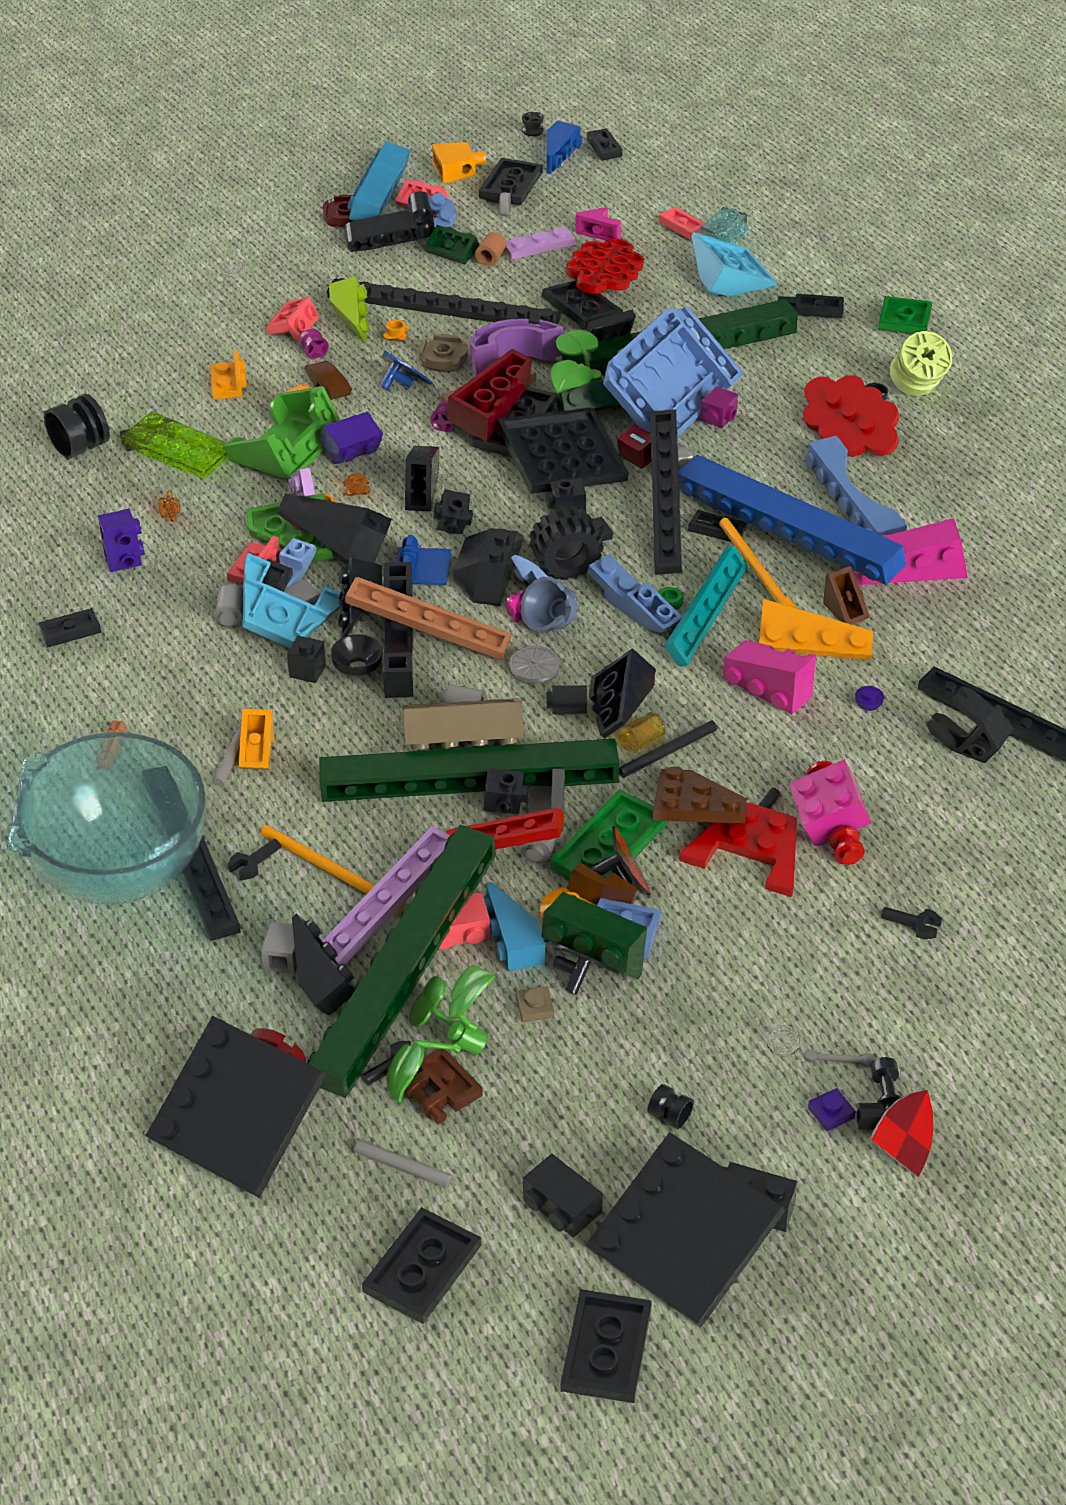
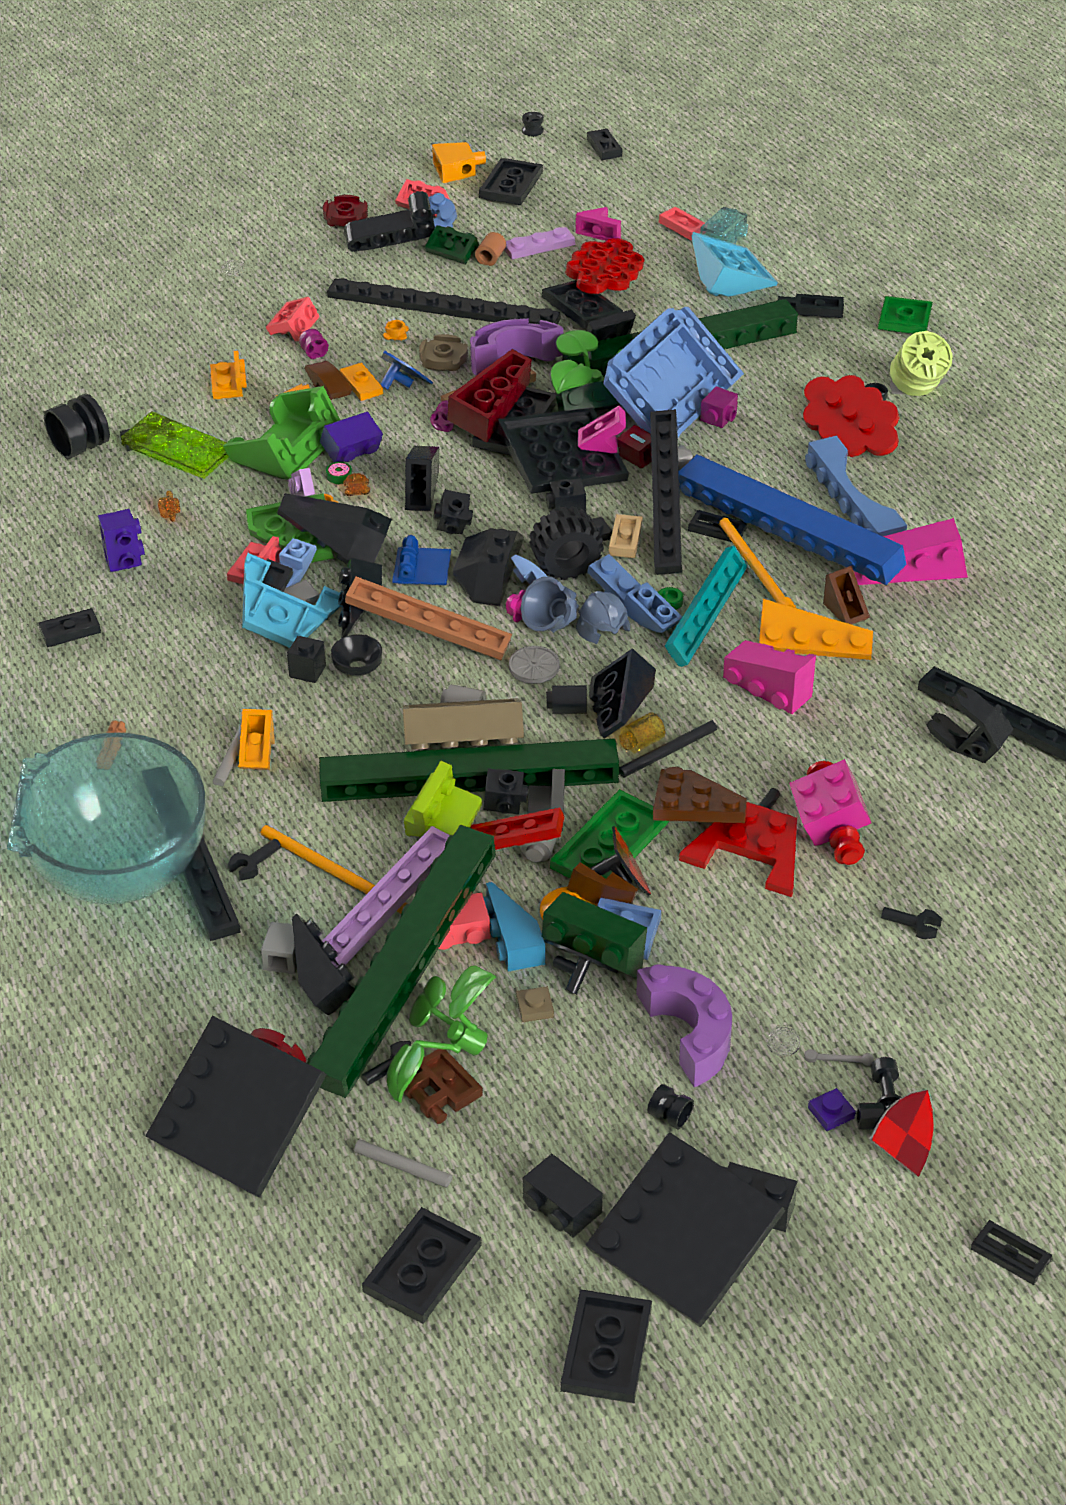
(229, 605): light grey brick -> none
(338, 472): none -> tile
(349, 304): lime slope -> none
(362, 381): none -> light orange plate
(379, 182): dark azure brick -> none
(398, 637): black arch -> none
(441, 805): none -> lime piece
(504, 204): light grey tile -> none
(561, 142): blue slope -> none
(601, 612): none -> sand blue helmet
(602, 432): none -> dark pink slope
(625, 536): none -> tan plate
(700, 1004): none -> medium lavender brick
(869, 698): dark purple plate -> none
(1008, 1256): none -> black tile

